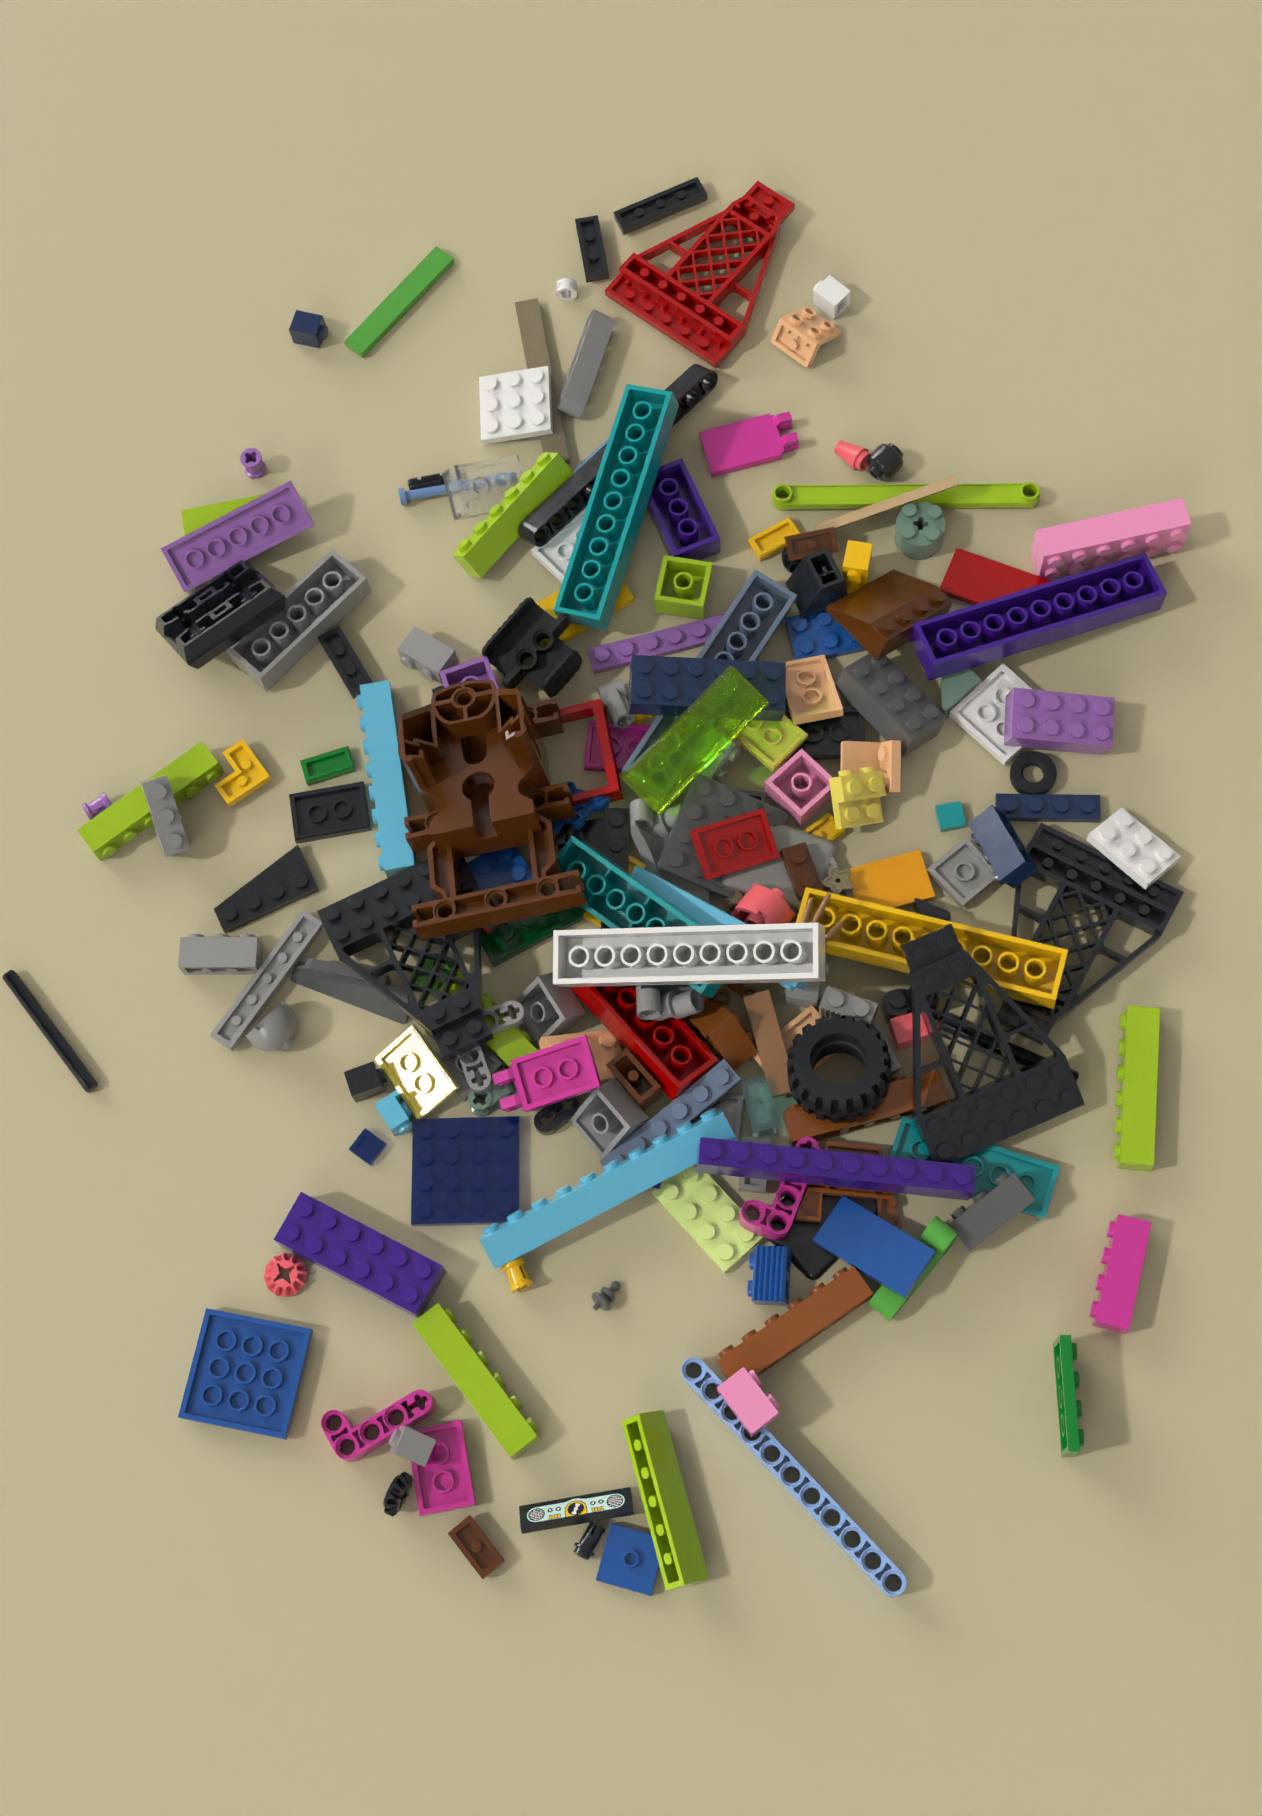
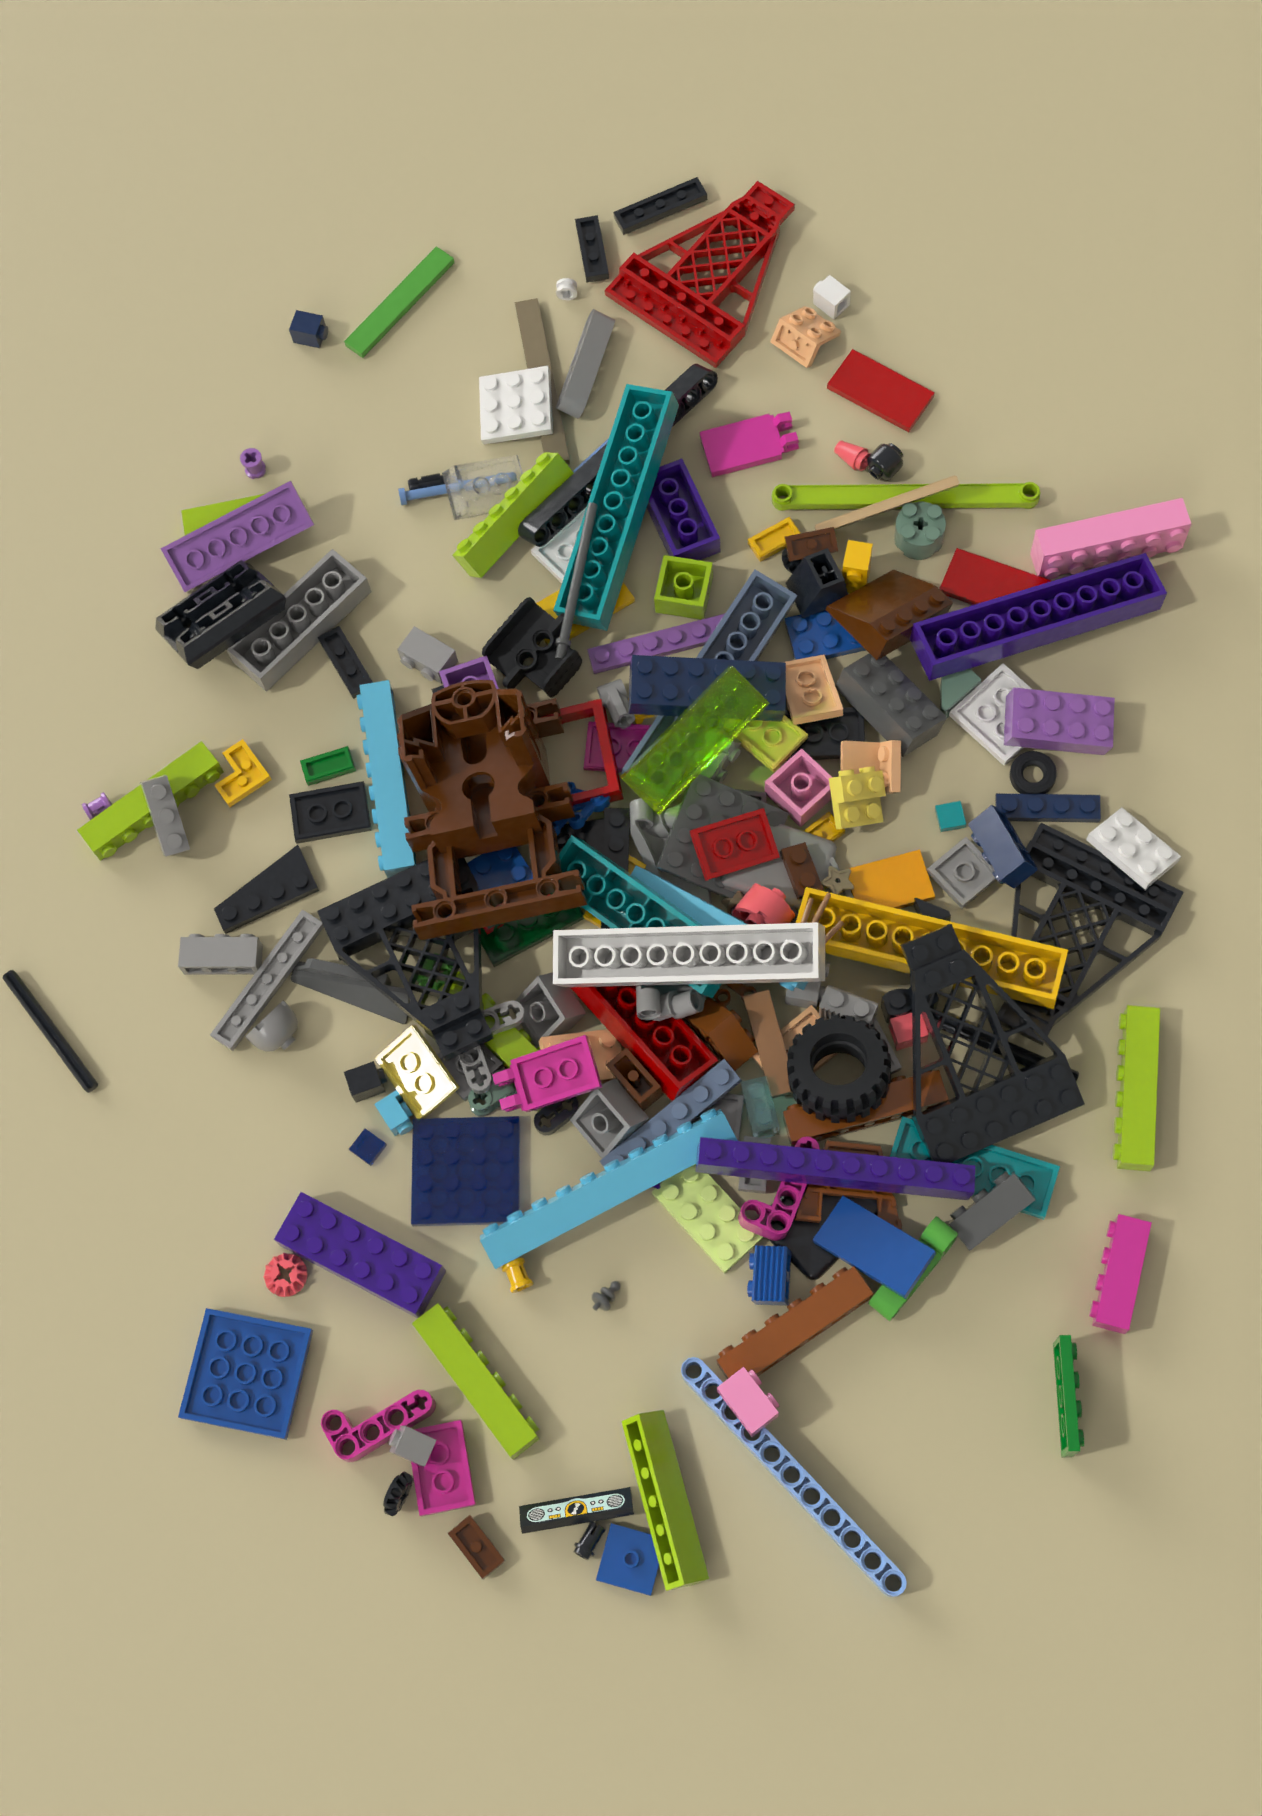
(563, 641): none -> dark grey bar
(880, 390): none -> red tile

